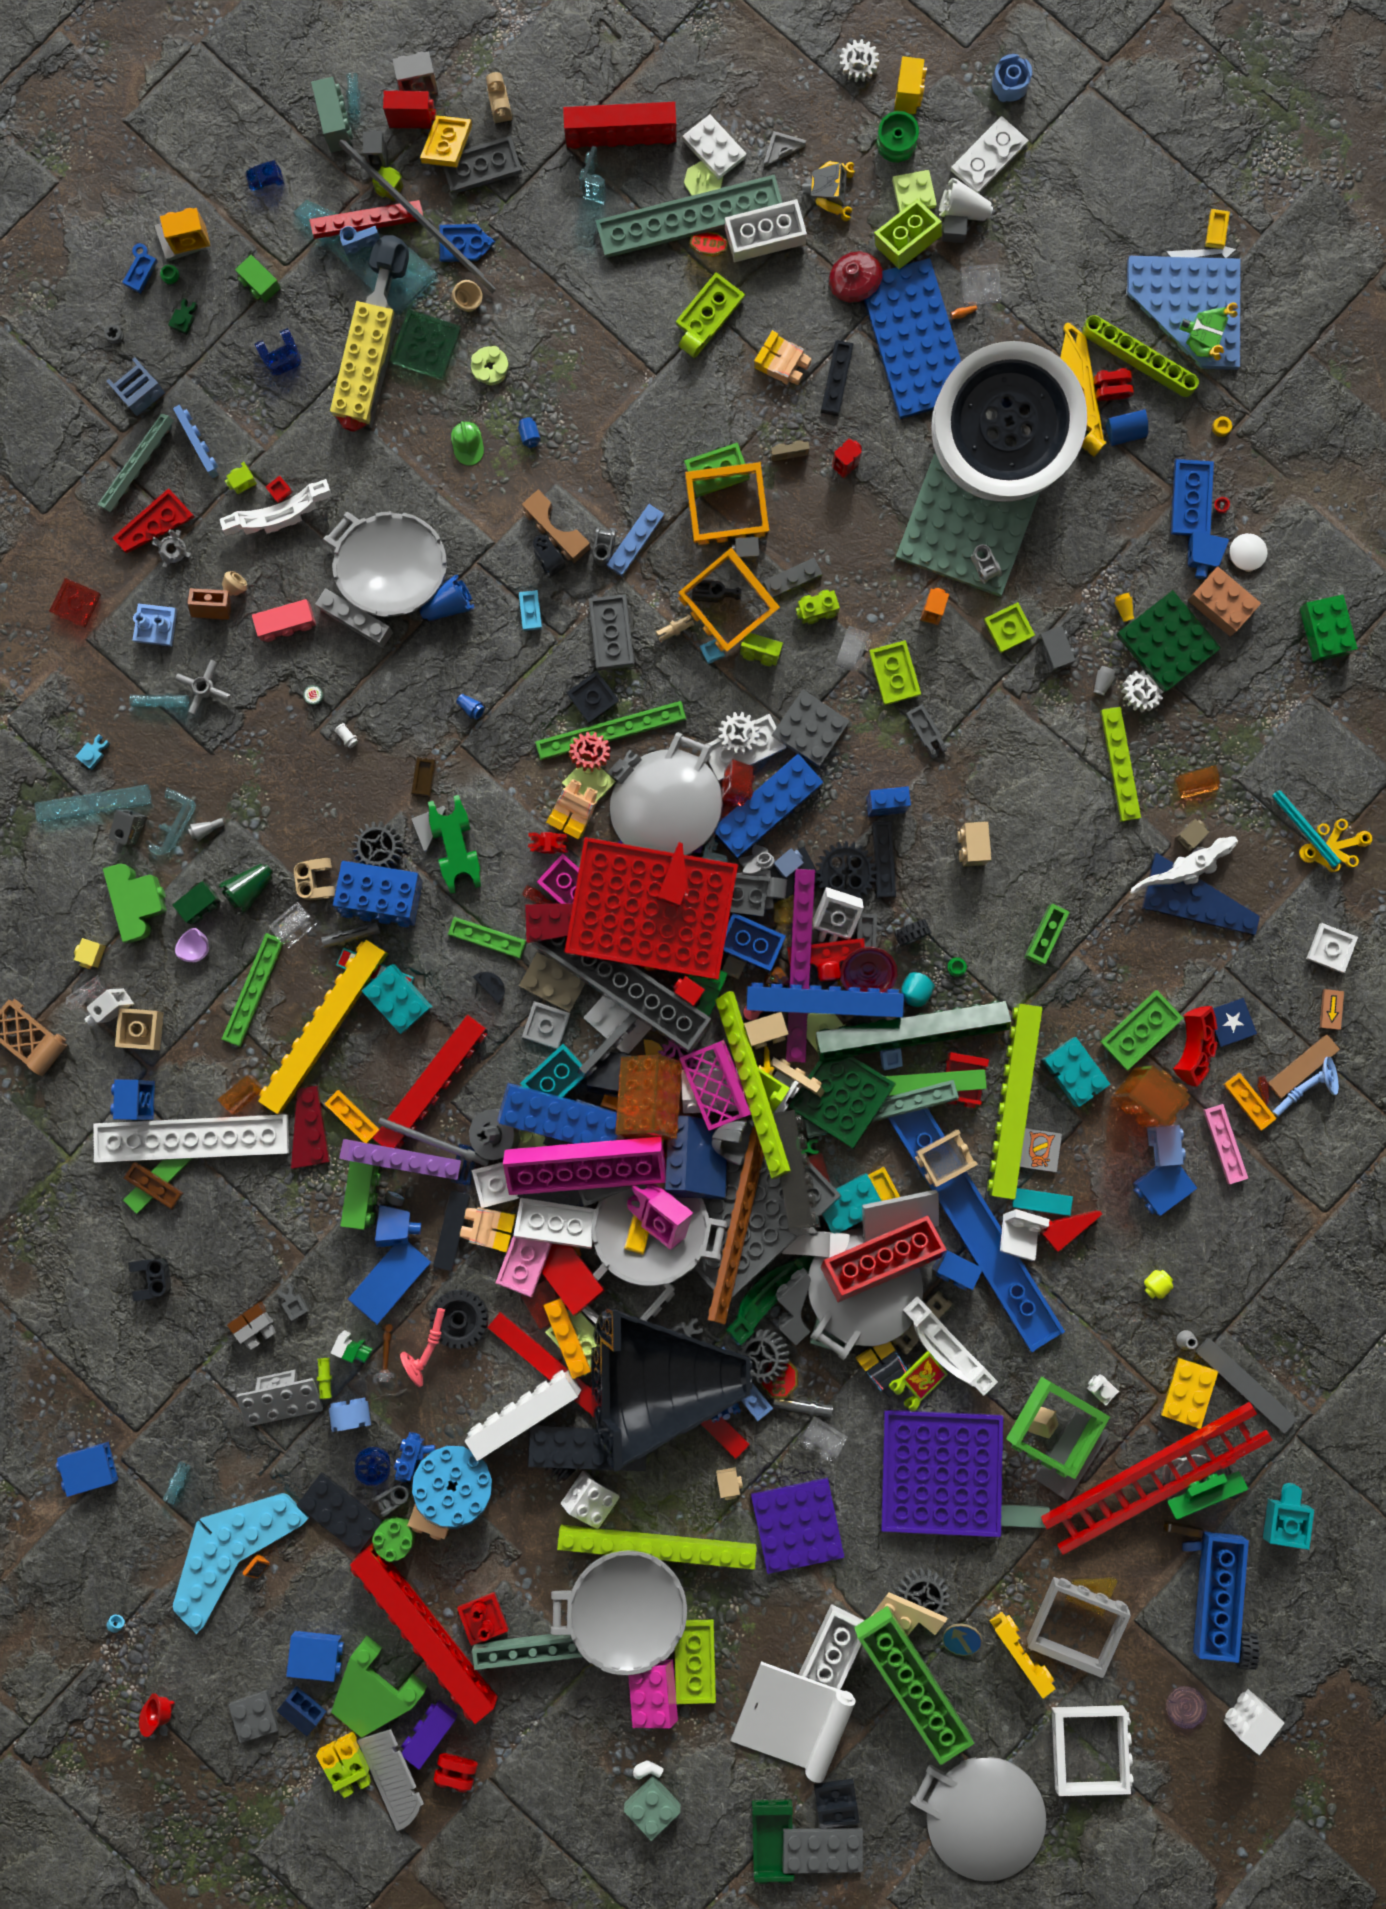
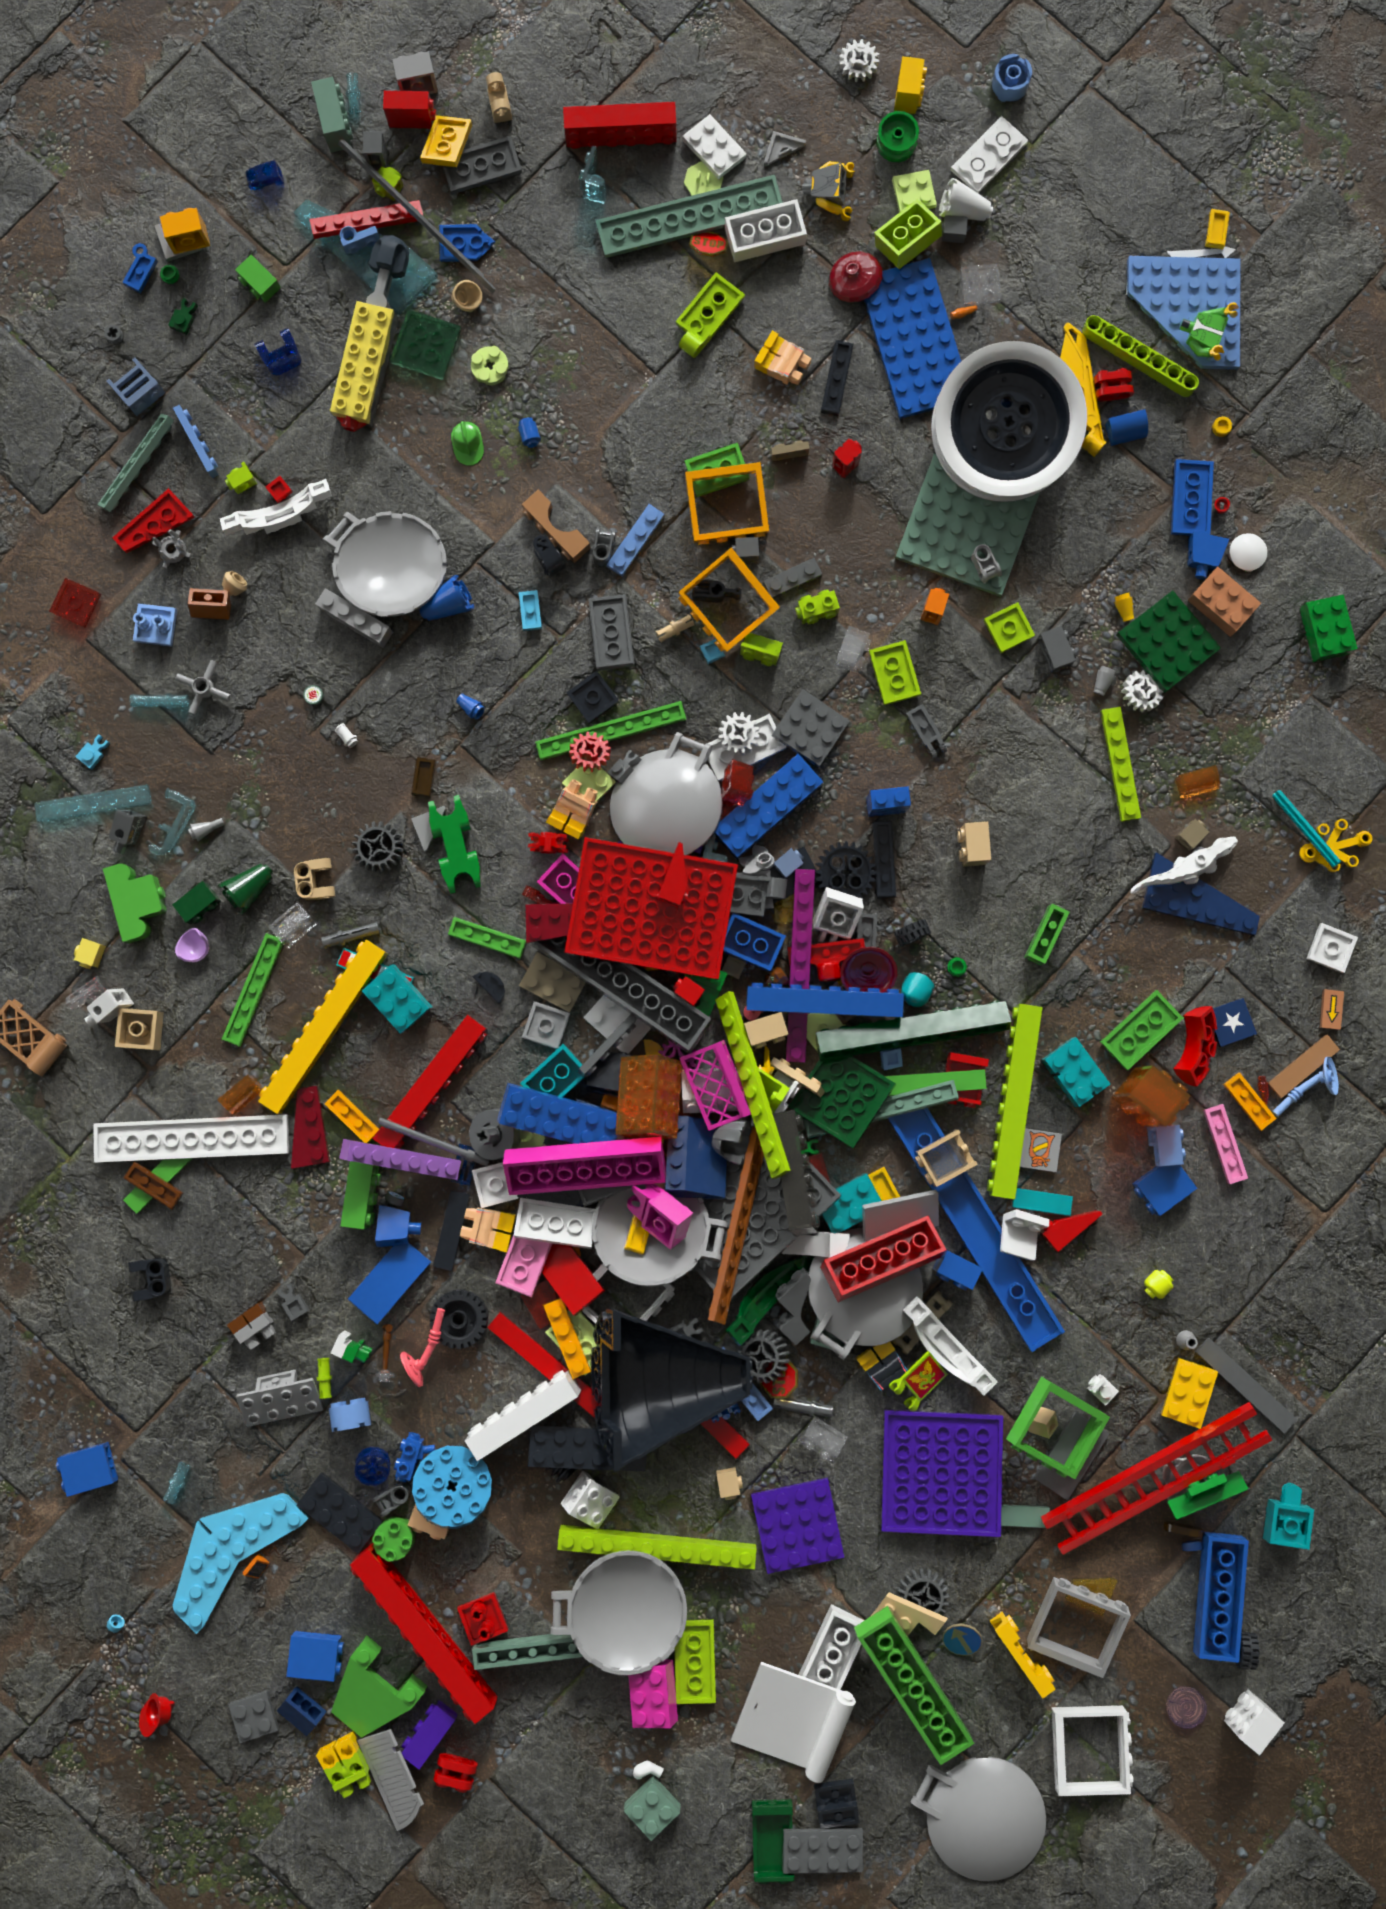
(133, 1099): blue brick -> none
(284, 620): coral brick -> none
(377, 893): blue brick -> none

